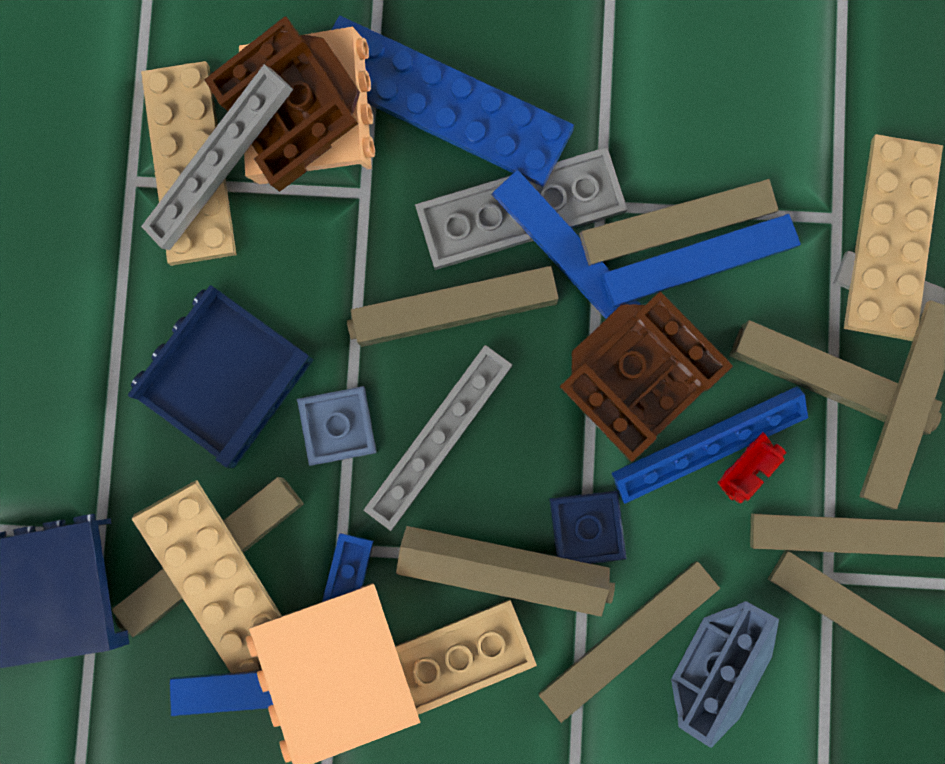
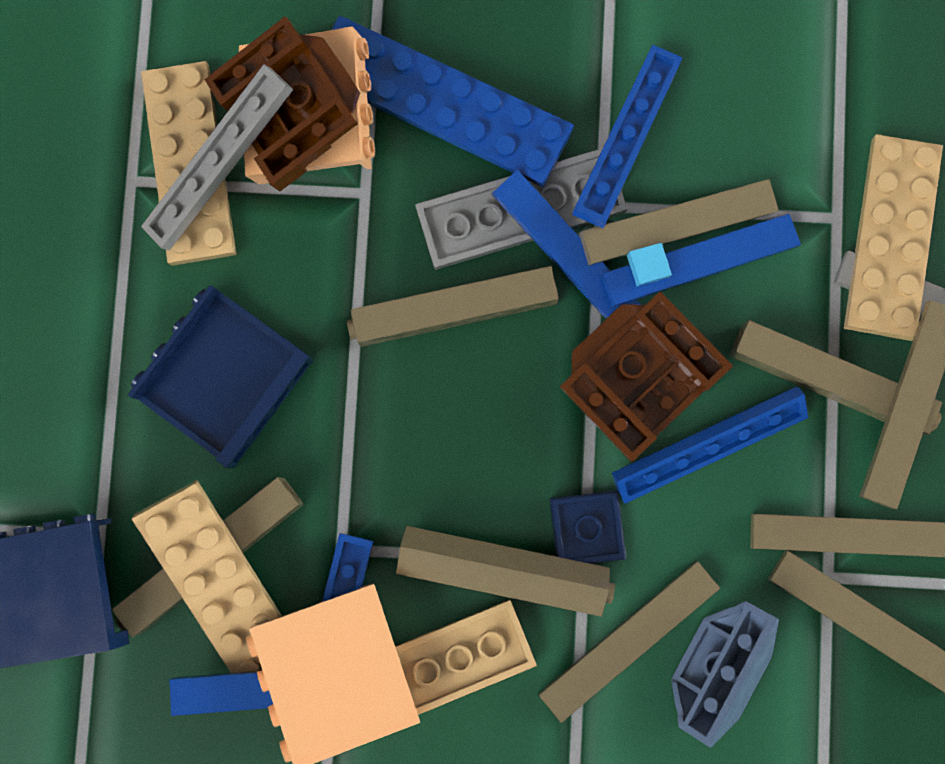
(336, 426): sand blue tile -> none
(438, 438): light grey plate -> none
(627, 137): none -> blue plate
(649, 264): none -> medium azure tile
(741, 480): red hinge -> none

